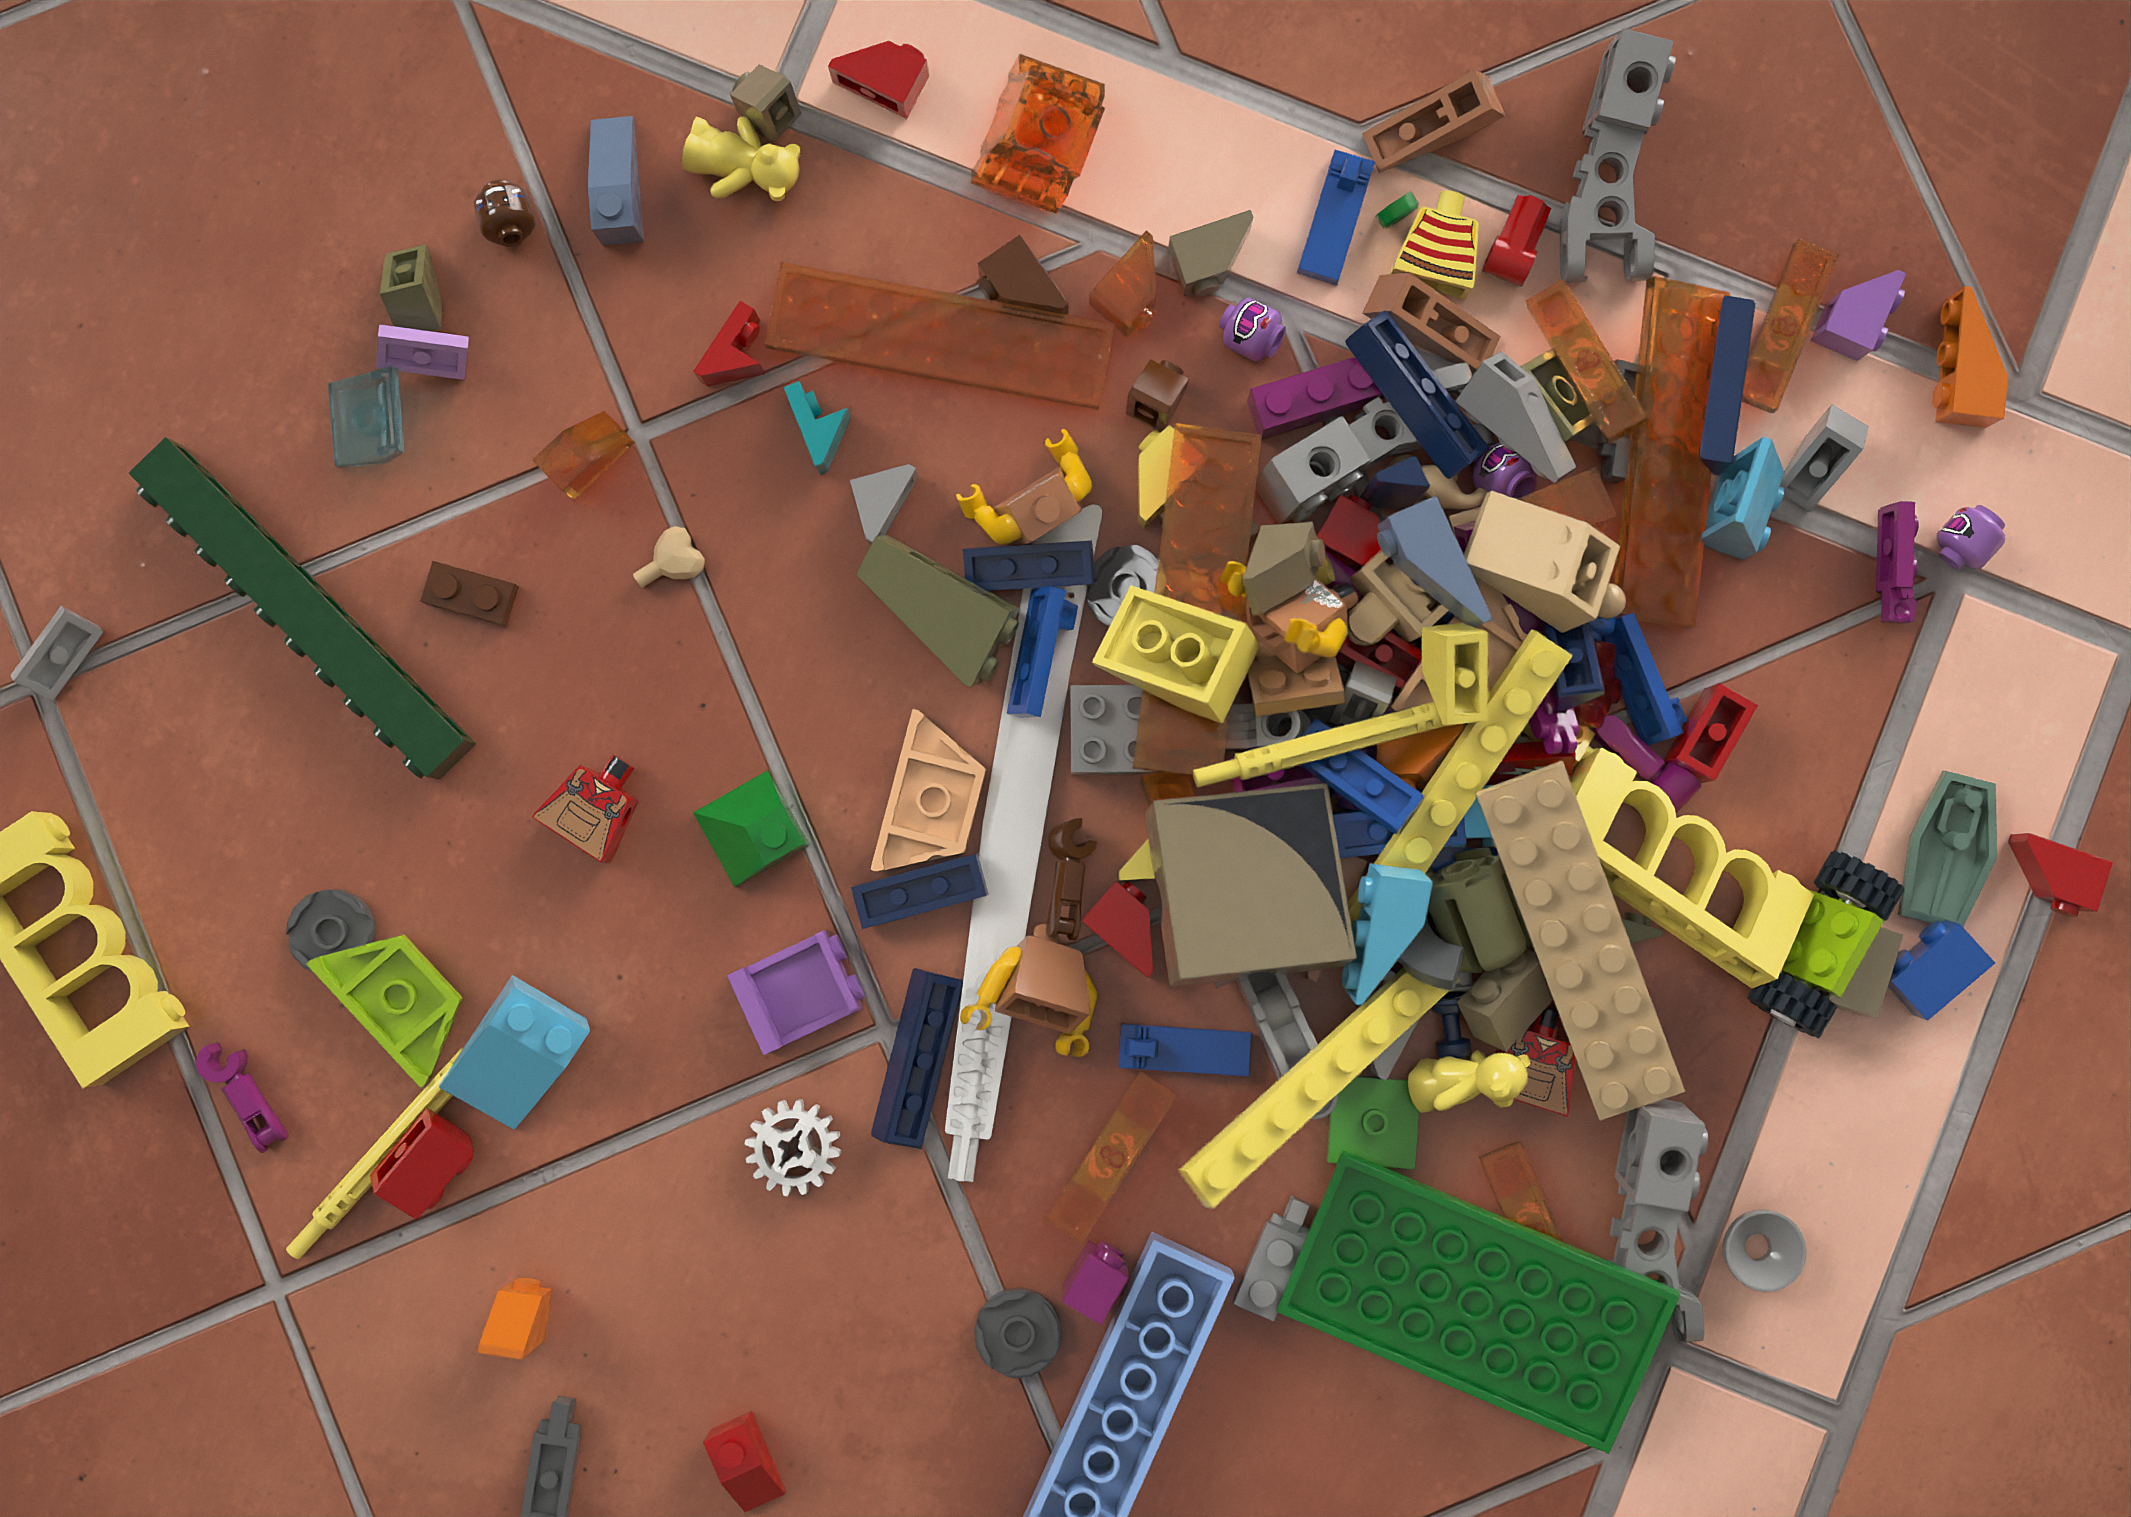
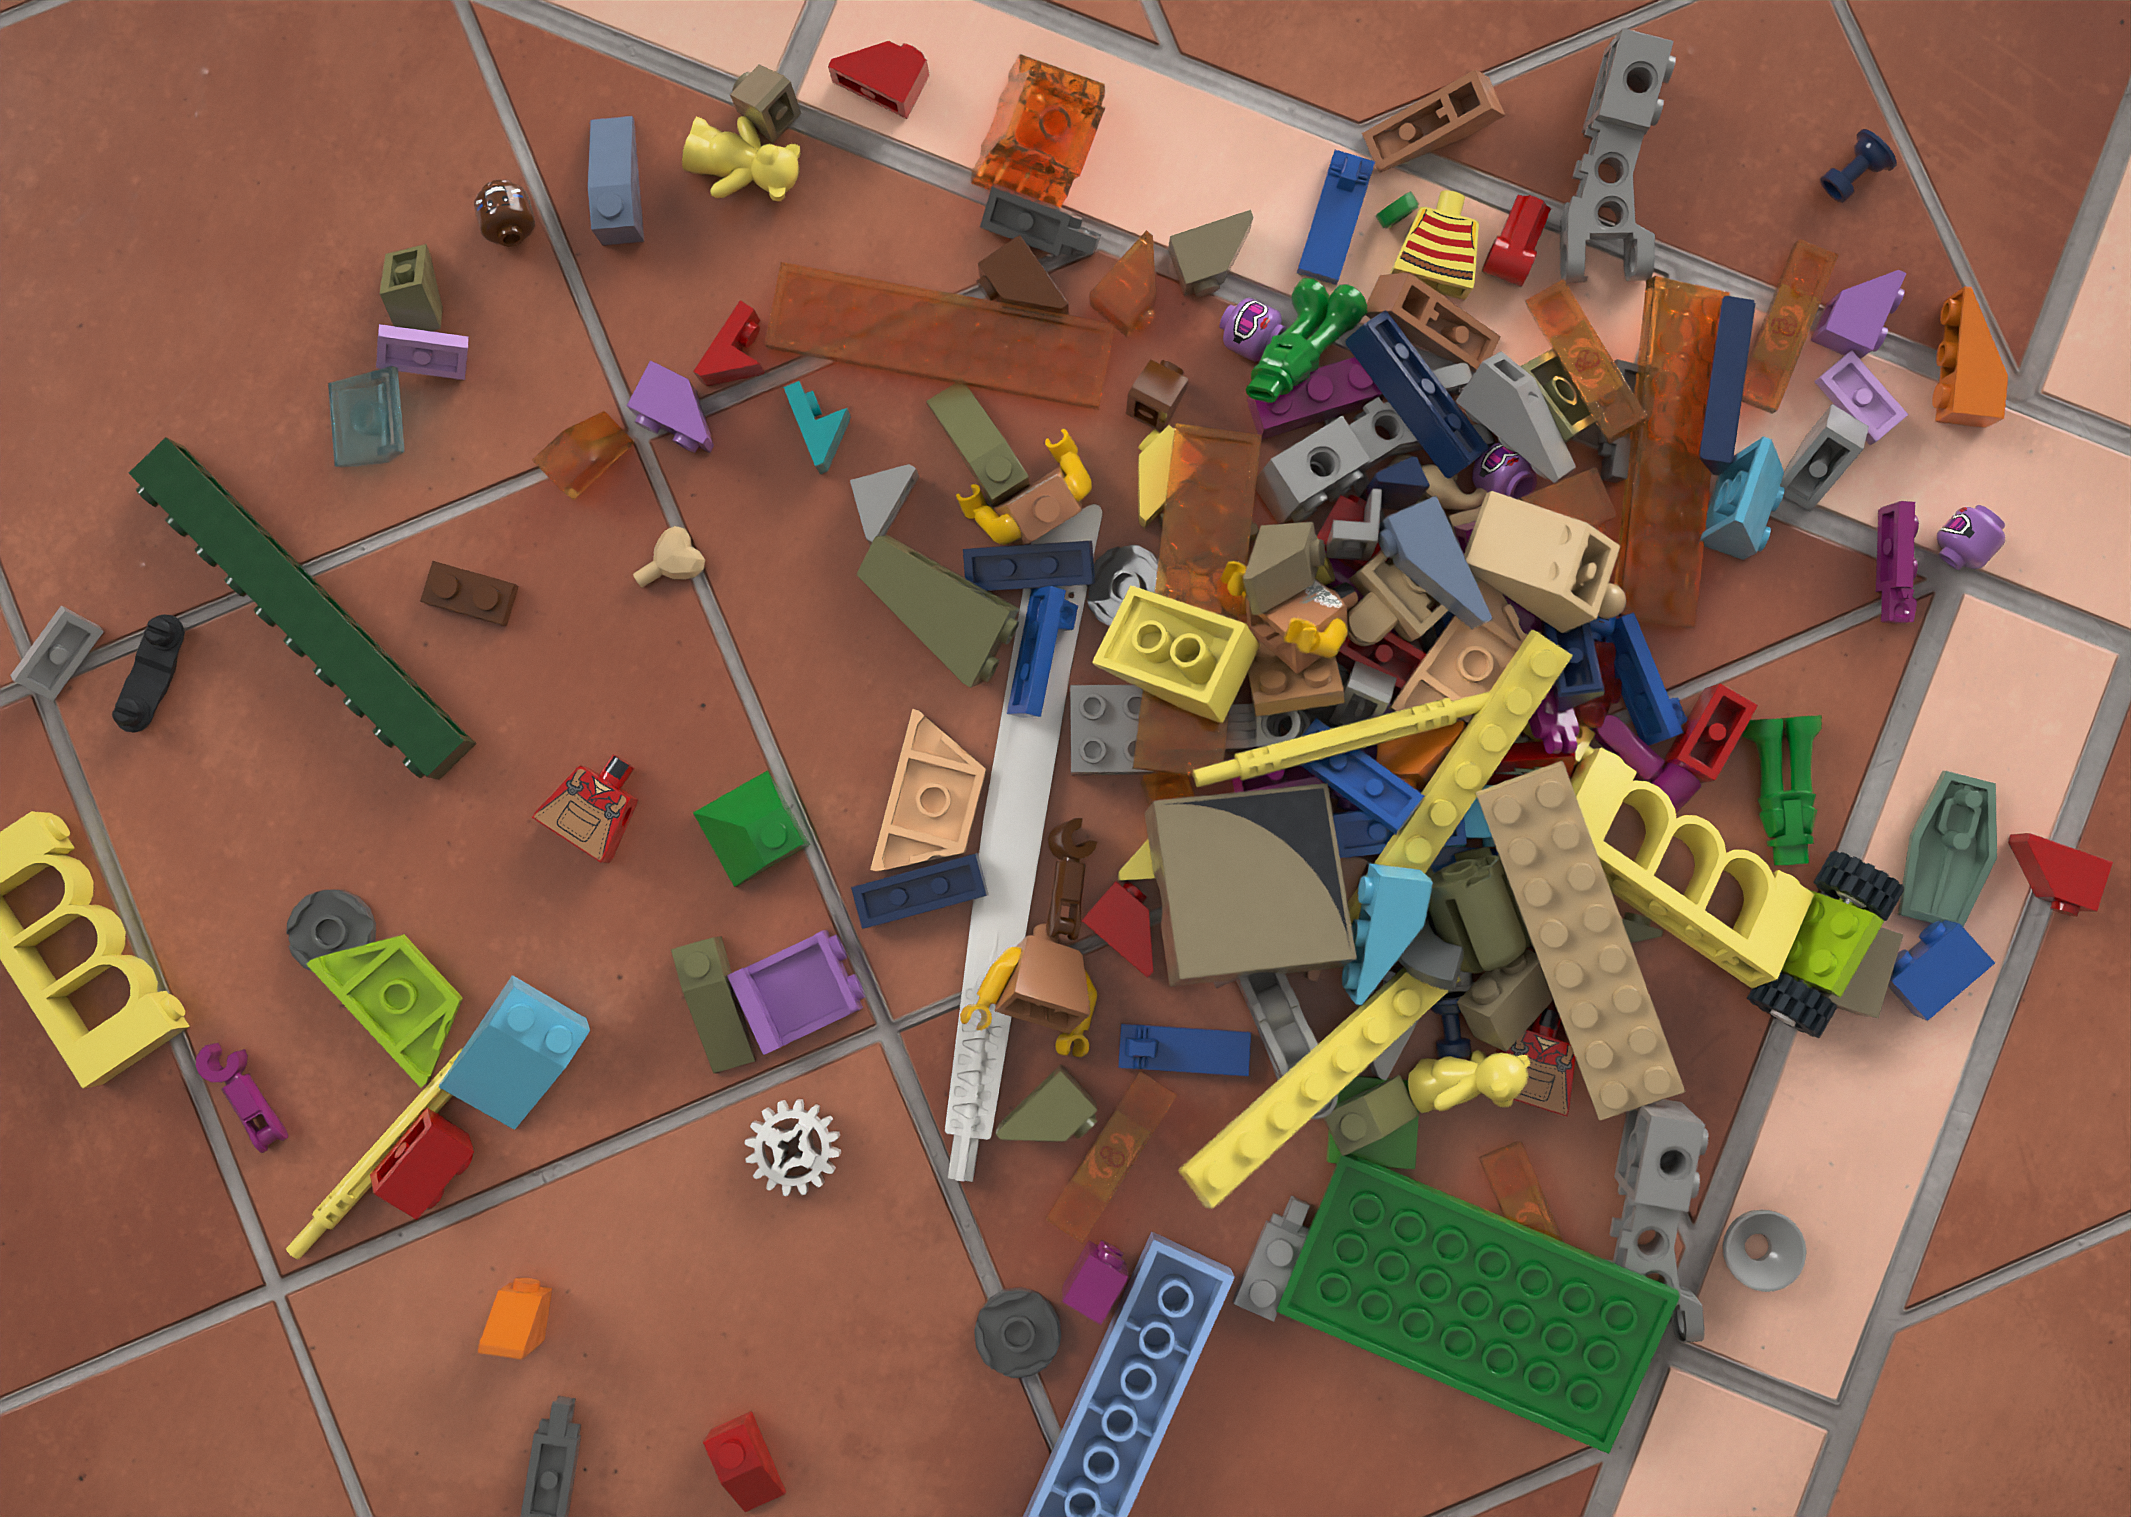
(150, 674): none -> black piece
(672, 404): none -> medium lavender slope
(713, 1003): none -> olive slope
(917, 1058): dark blue slope -> none
(979, 443): none -> olive slope
(1037, 223): none -> dark grey hinge
(1051, 1111): none -> olive slope
(1292, 355): none -> green piece
(1356, 539): none -> light grey panel
(1370, 1115): none -> olive slope
(1456, 671): light yellow slope -> none
(1786, 813): none -> green piece
(1861, 395): none -> lavender plate
(1870, 154): none -> dark blue piece

